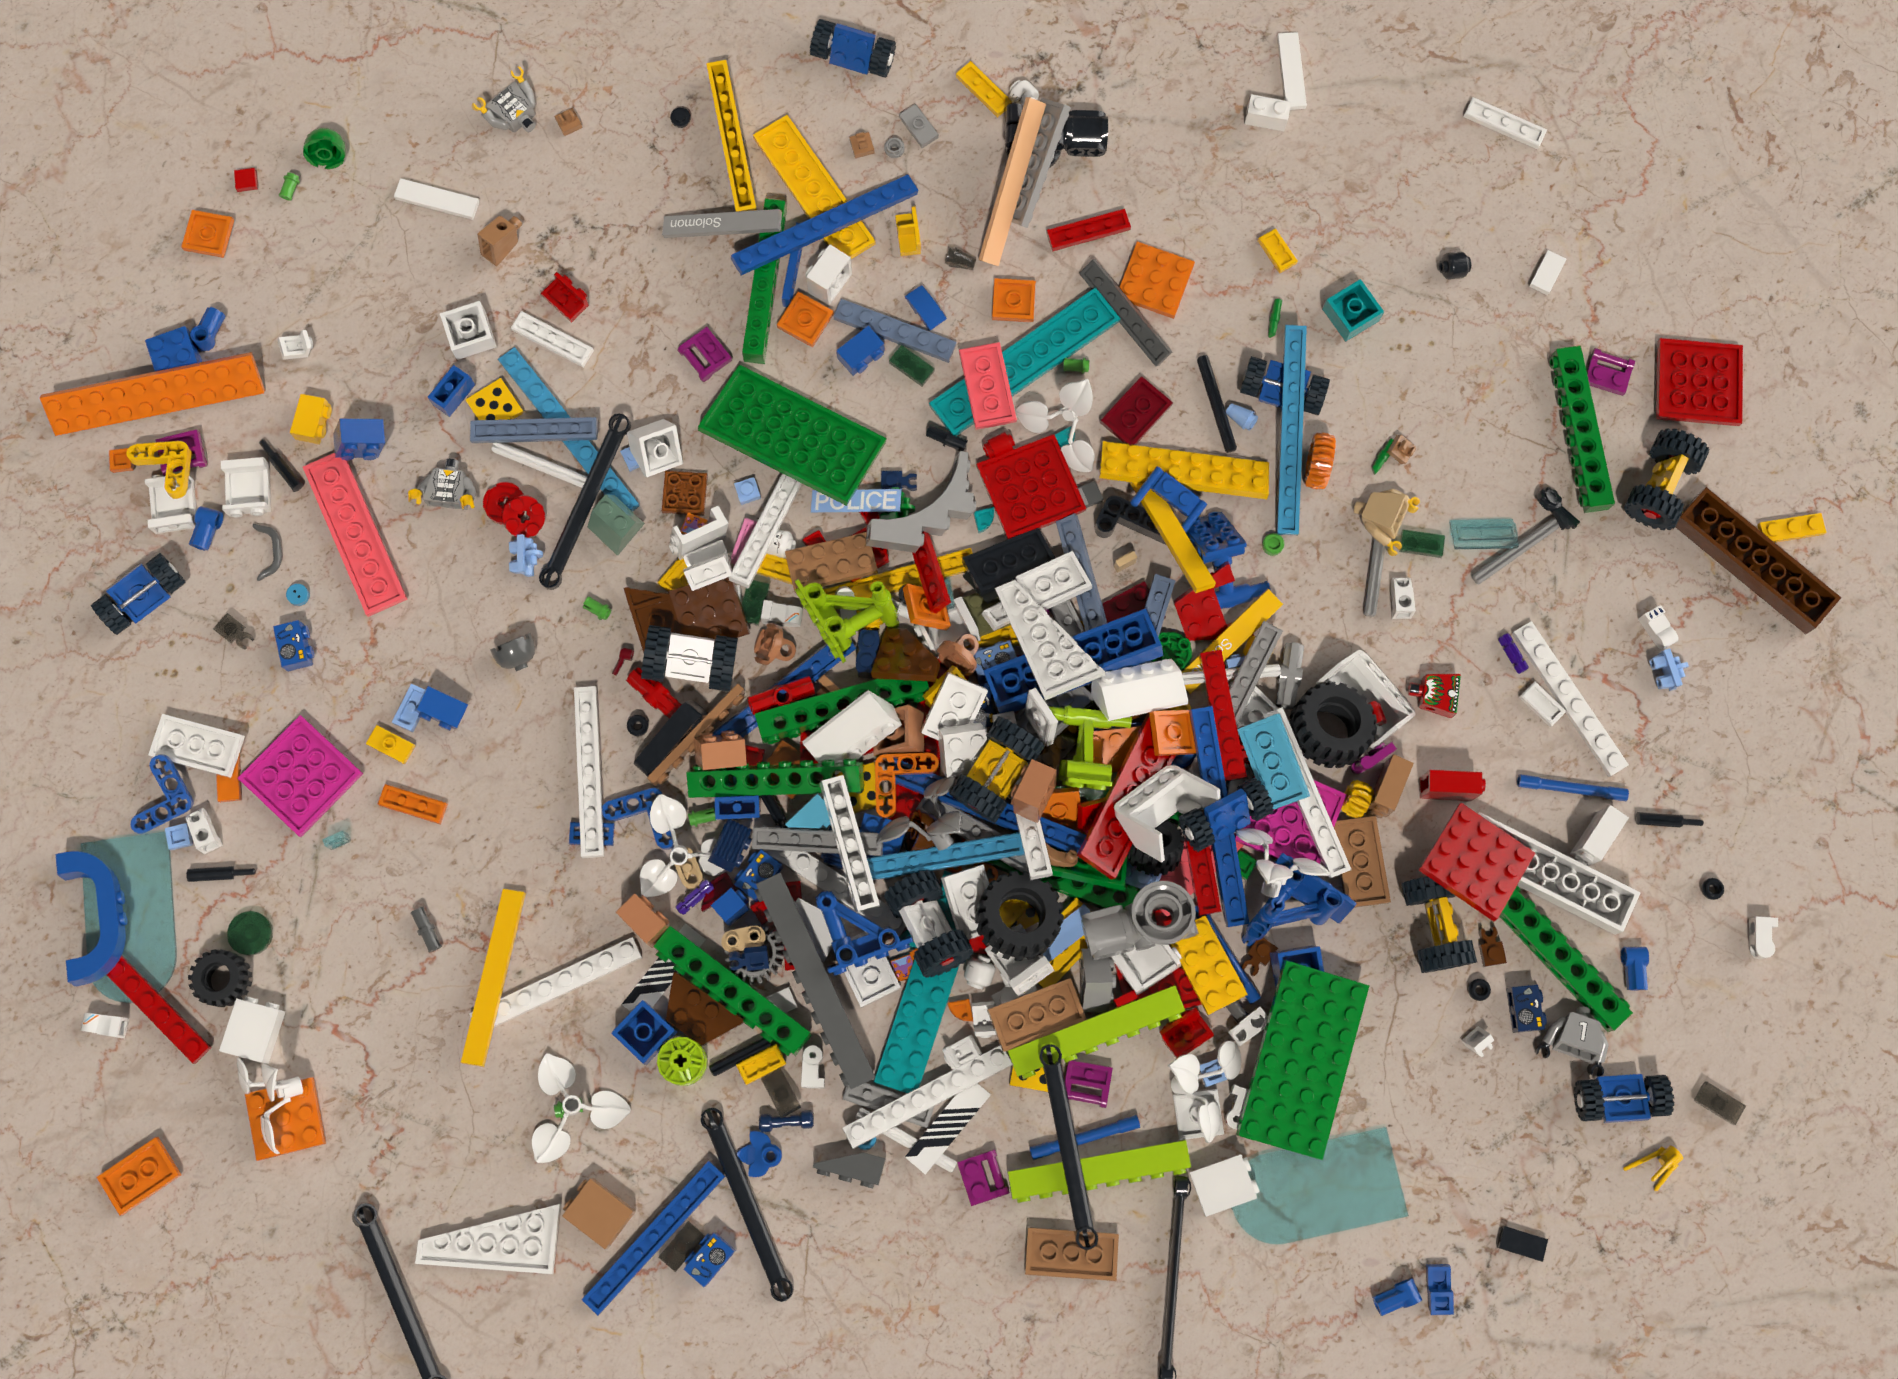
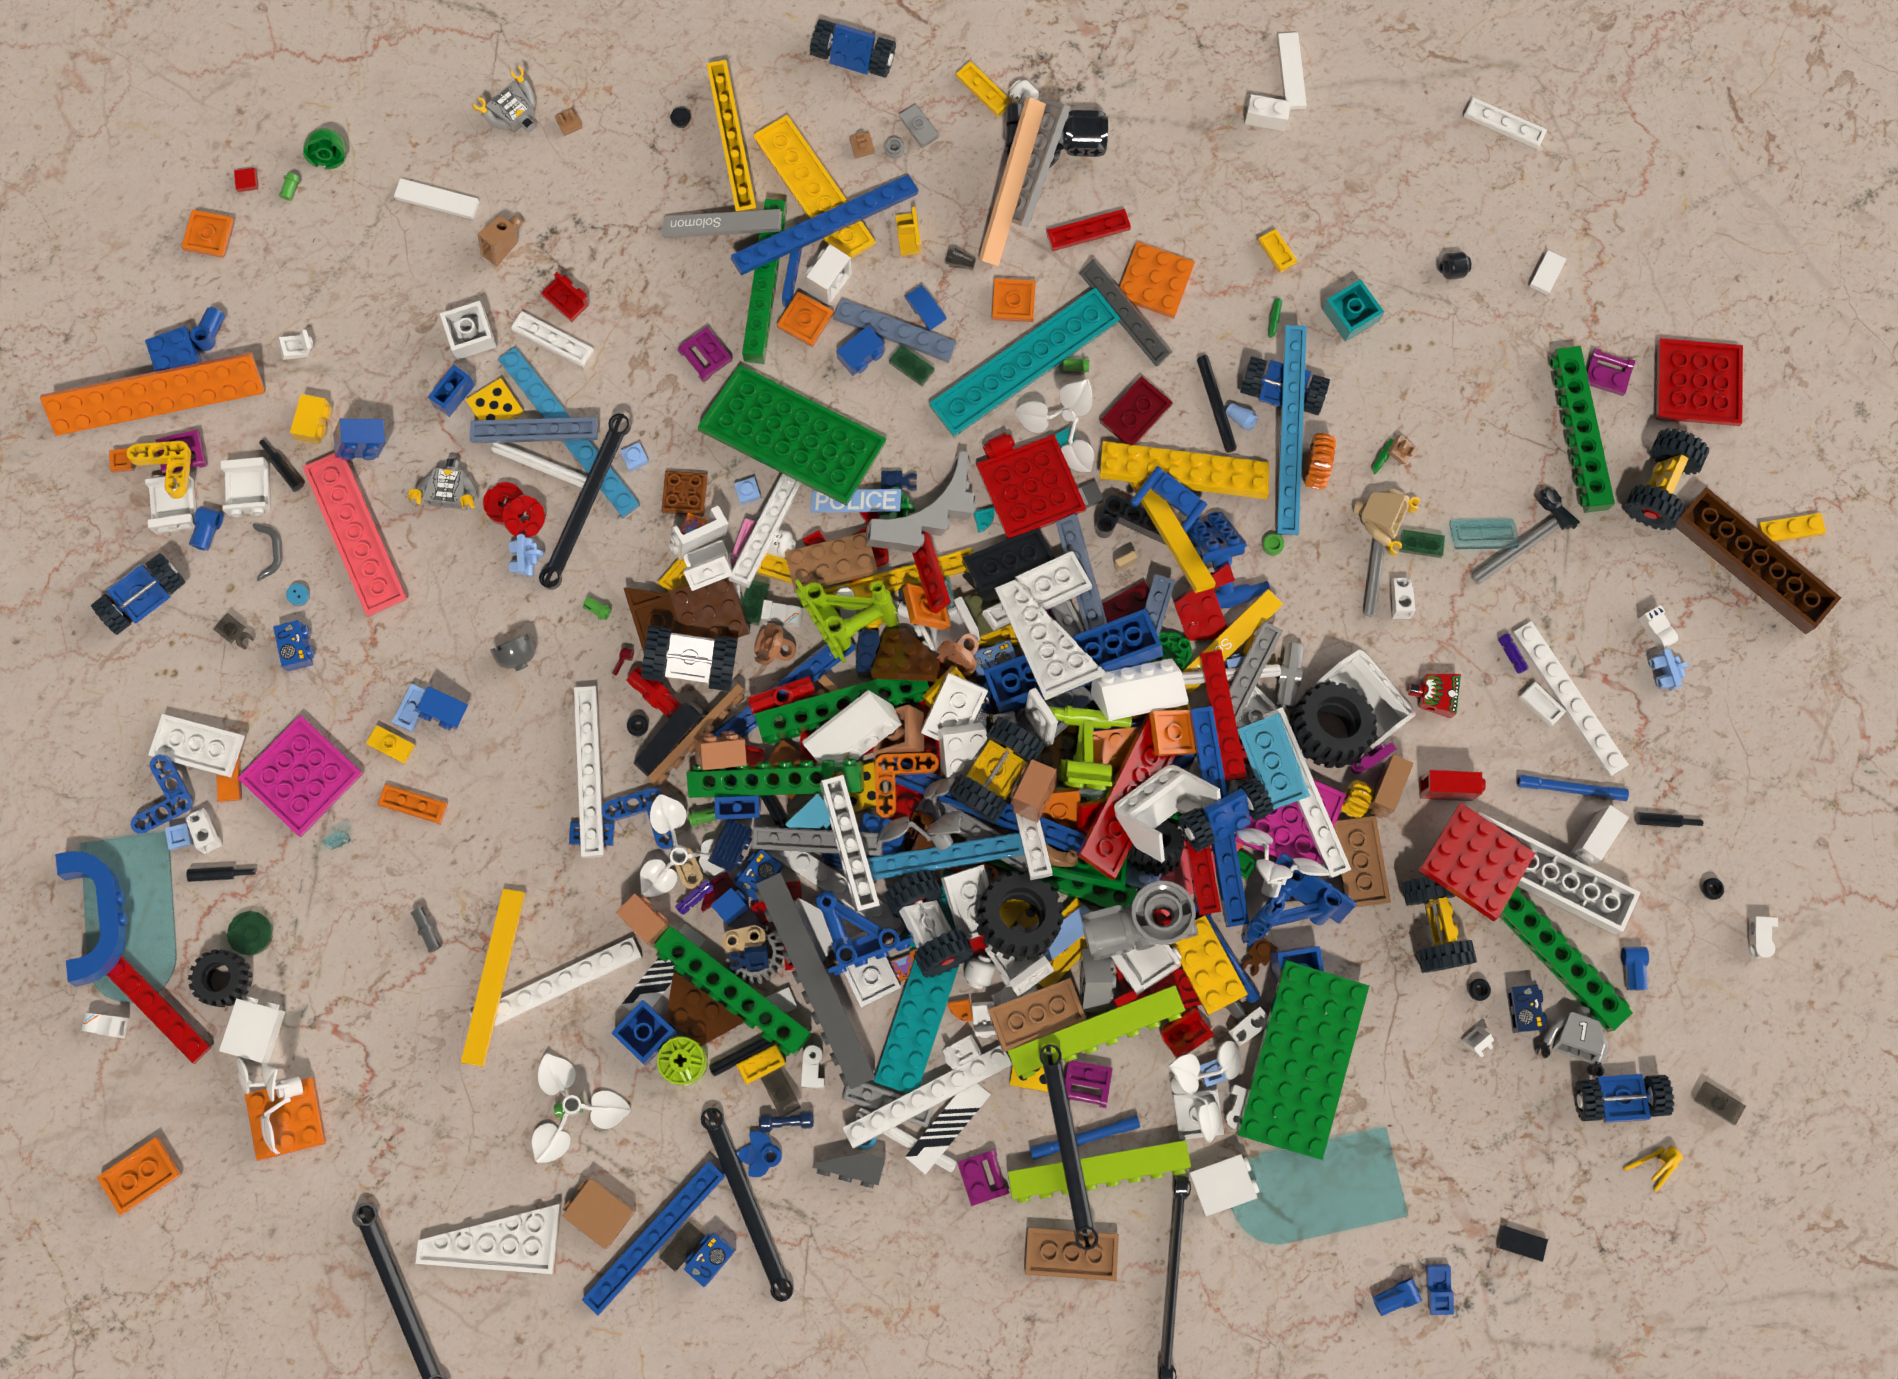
(614, 523): sand green slope -> none
(655, 447): white slope -> none
(946, 438): black axle -> none
(987, 386): coral tile -> none
(1378, 711): red tile -> none
(1491, 952): reddish brown plate -> none

